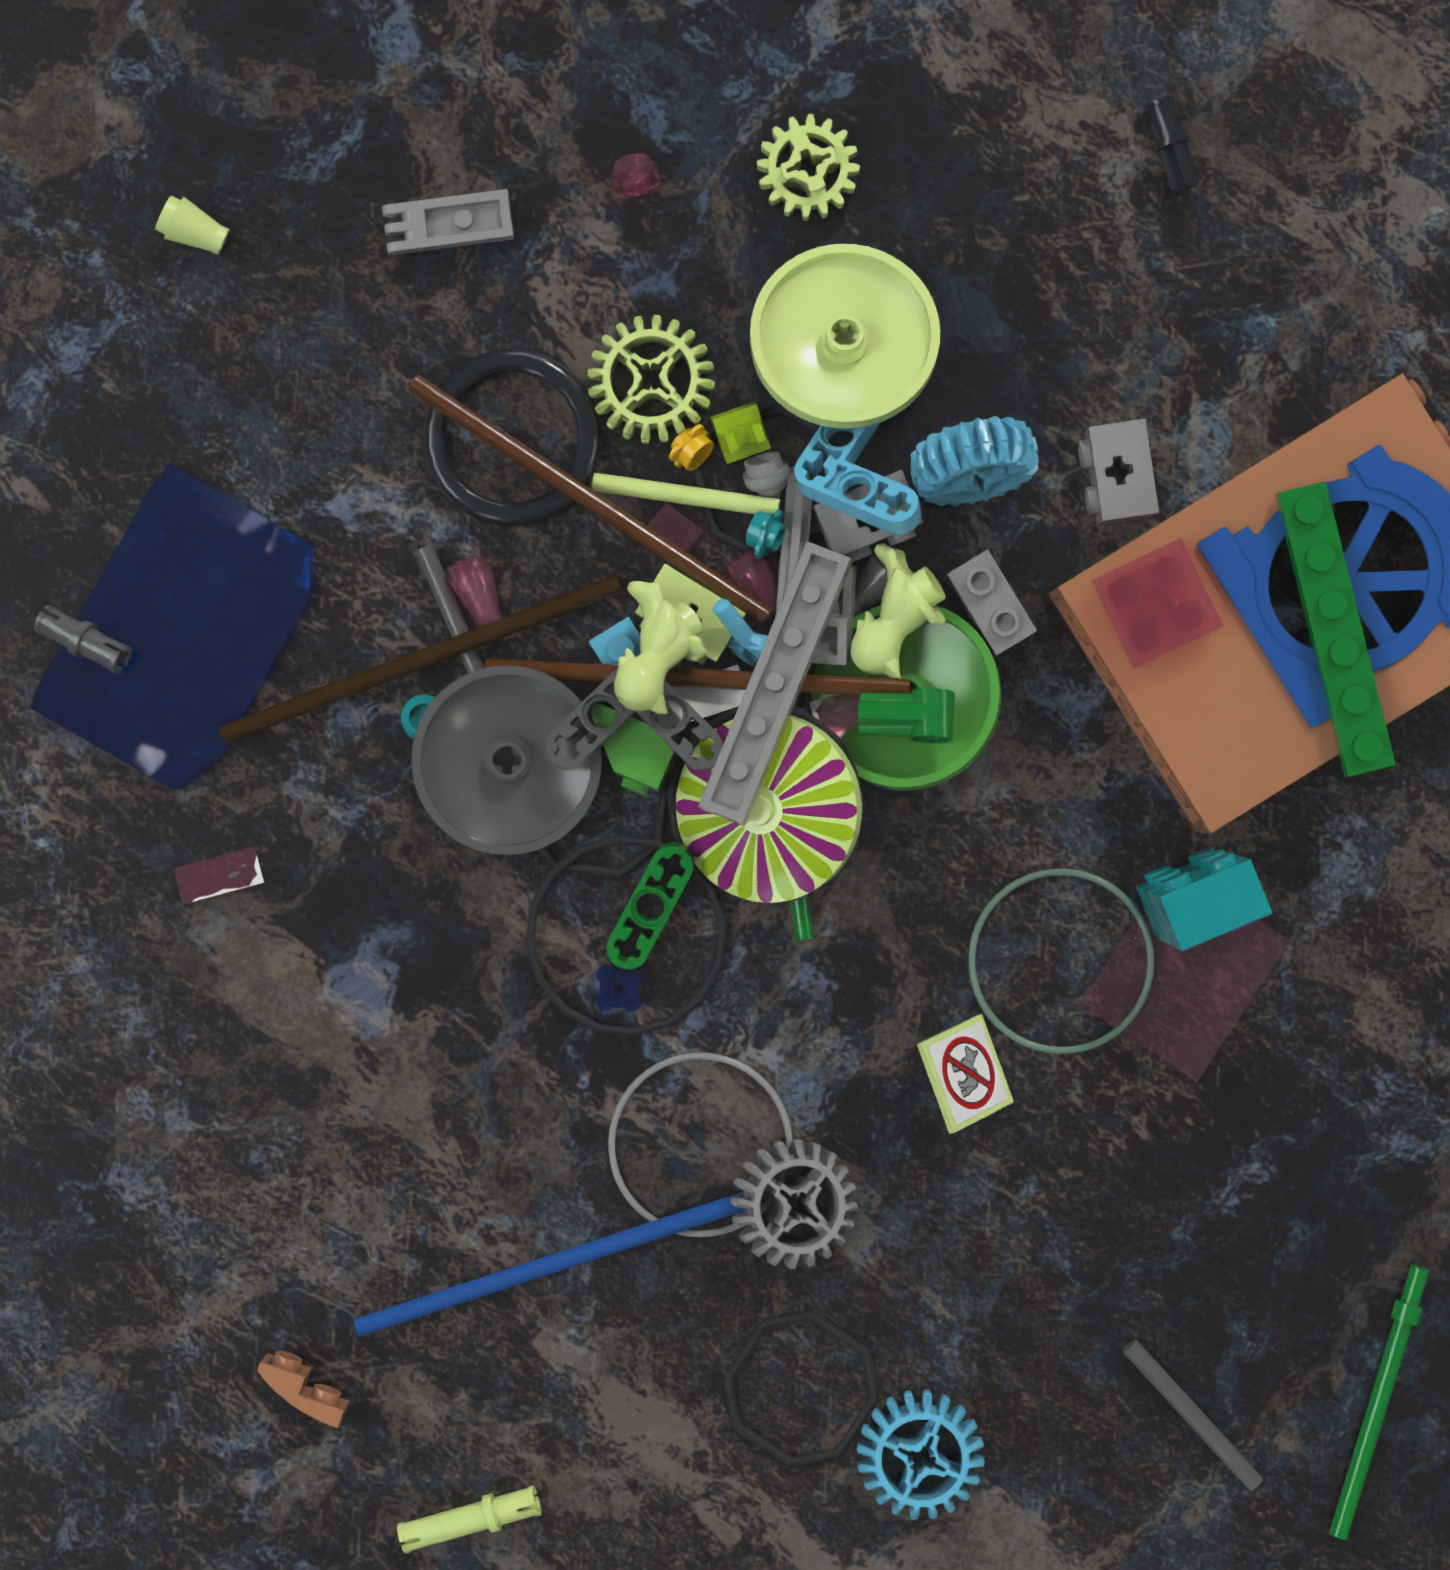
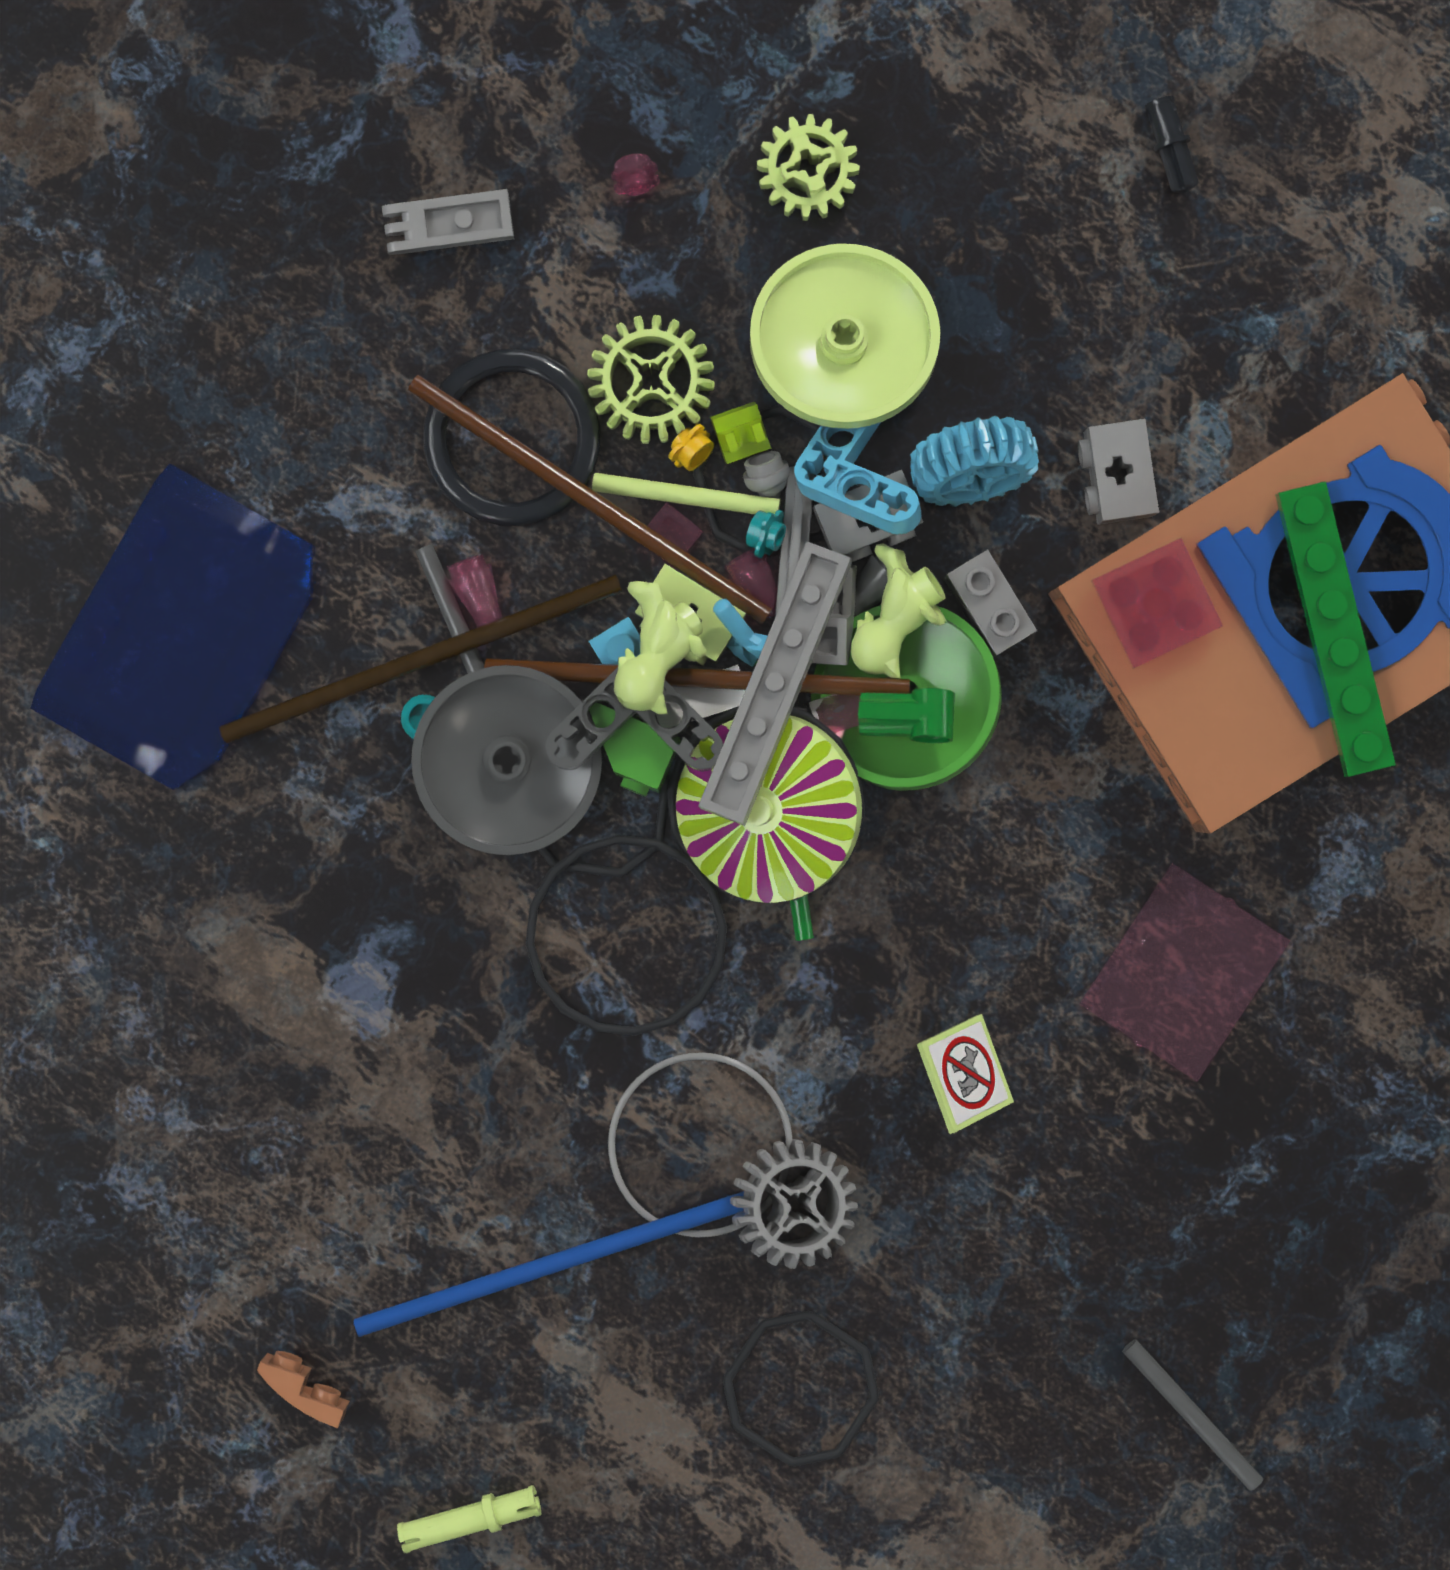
(82, 639): dark grey pin -> none
(189, 225): yellowish green cone -> none
(218, 875): clear pink sticker -> none
(609, 997): clear blue plate -> none
(645, 941): green beam -> none
(939, 1465): medium azure gear -> none
(1061, 872): sand green piece -> none
(1202, 898): teal brick -> none
(1406, 1314): green bar -> none

